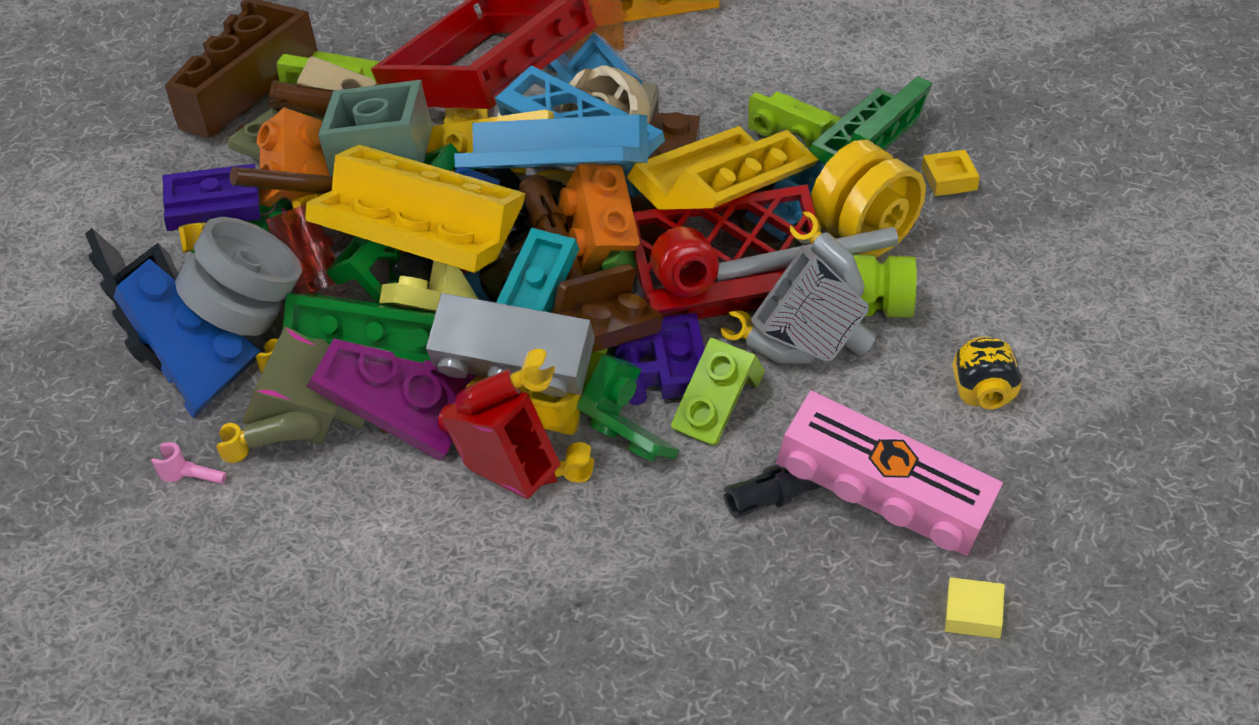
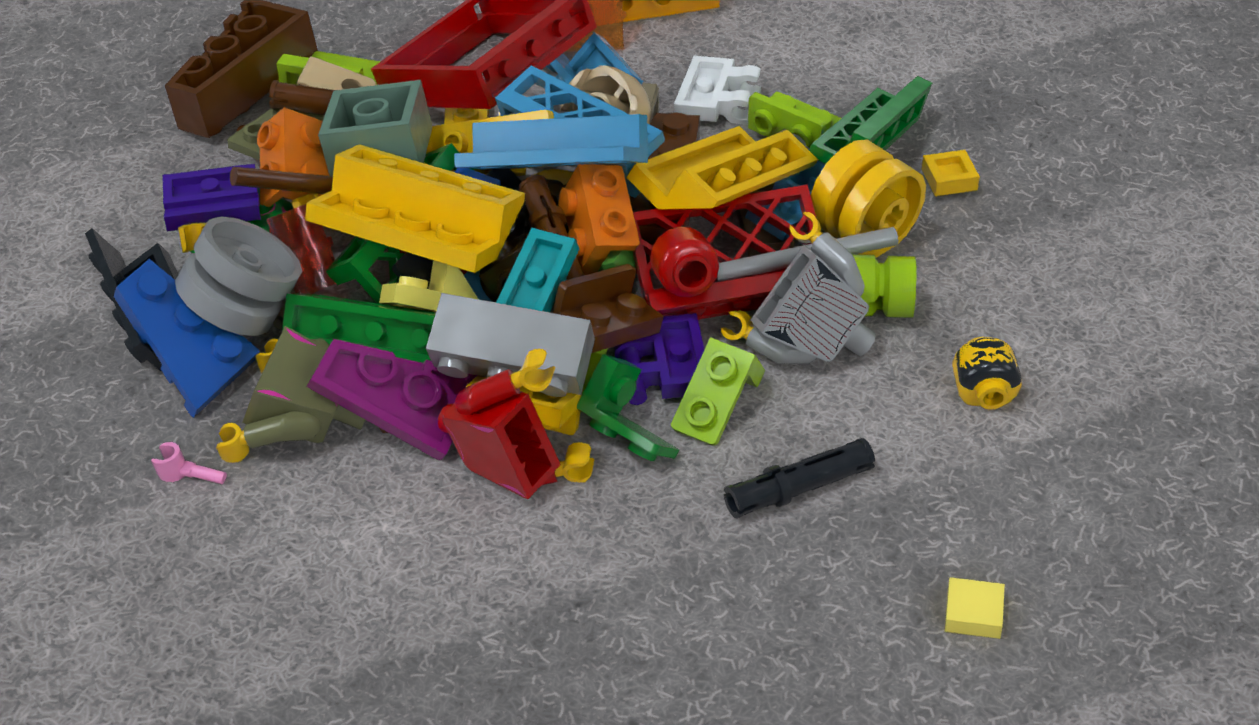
(707, 87): none -> white plate
(888, 473): bright pink brick -> none

